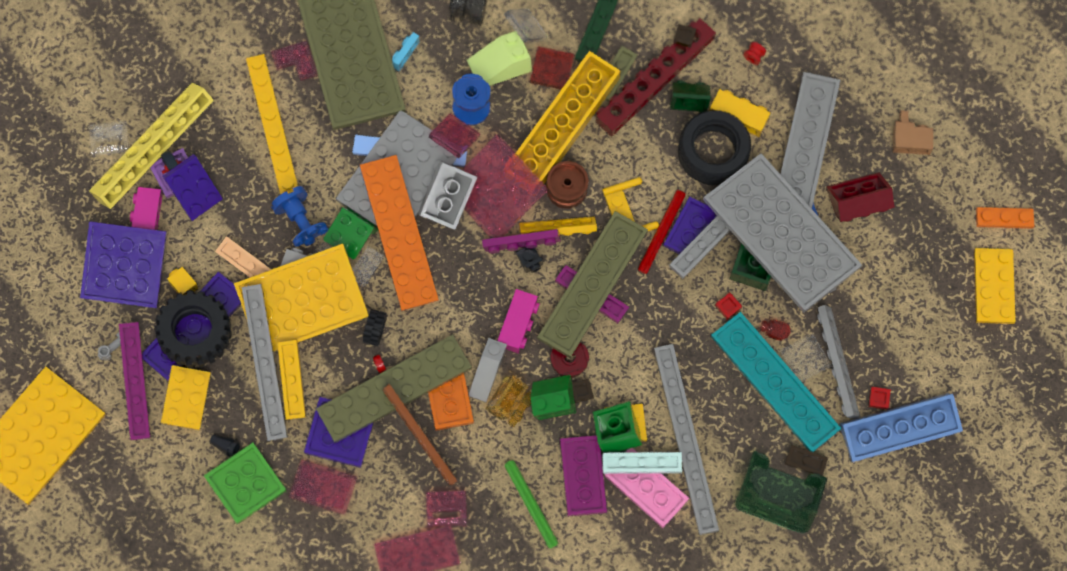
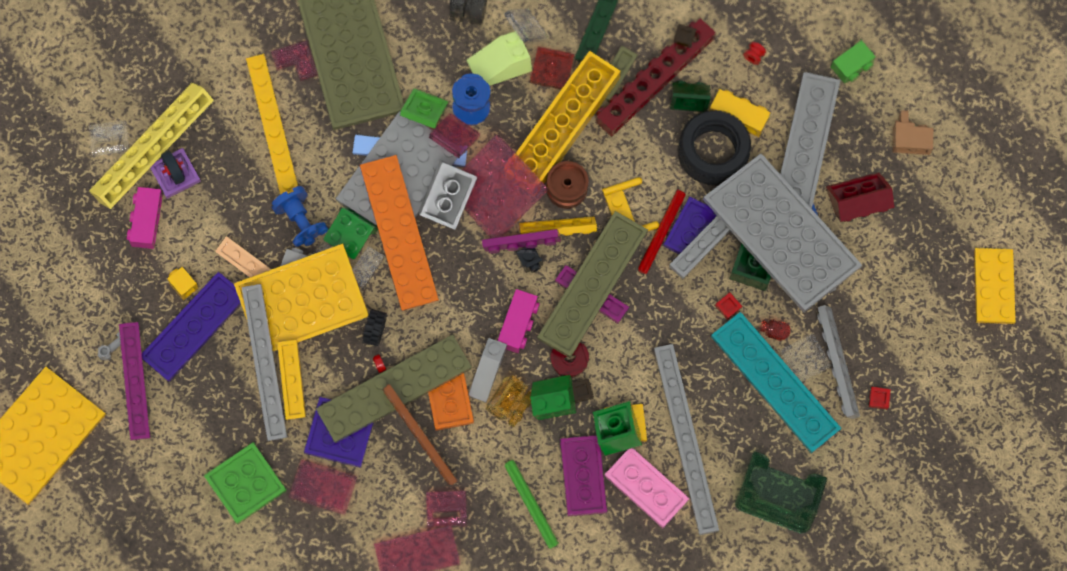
(123, 264): dark purple plate -> none
(185, 397): yellow plate -> none
(188, 305): black tyre -> none
(192, 187): dark purple plate -> none
(226, 445): black cone -> none
(409, 45): medium azure plate -> none
(424, 108): none -> bright green plate
(642, 463): light aqua plate -> none
(806, 460): dark brown plate -> none
(853, 62): none -> bright green brick
(901, 427): medium blue arch -> none
(1004, 217): orange plate -> none

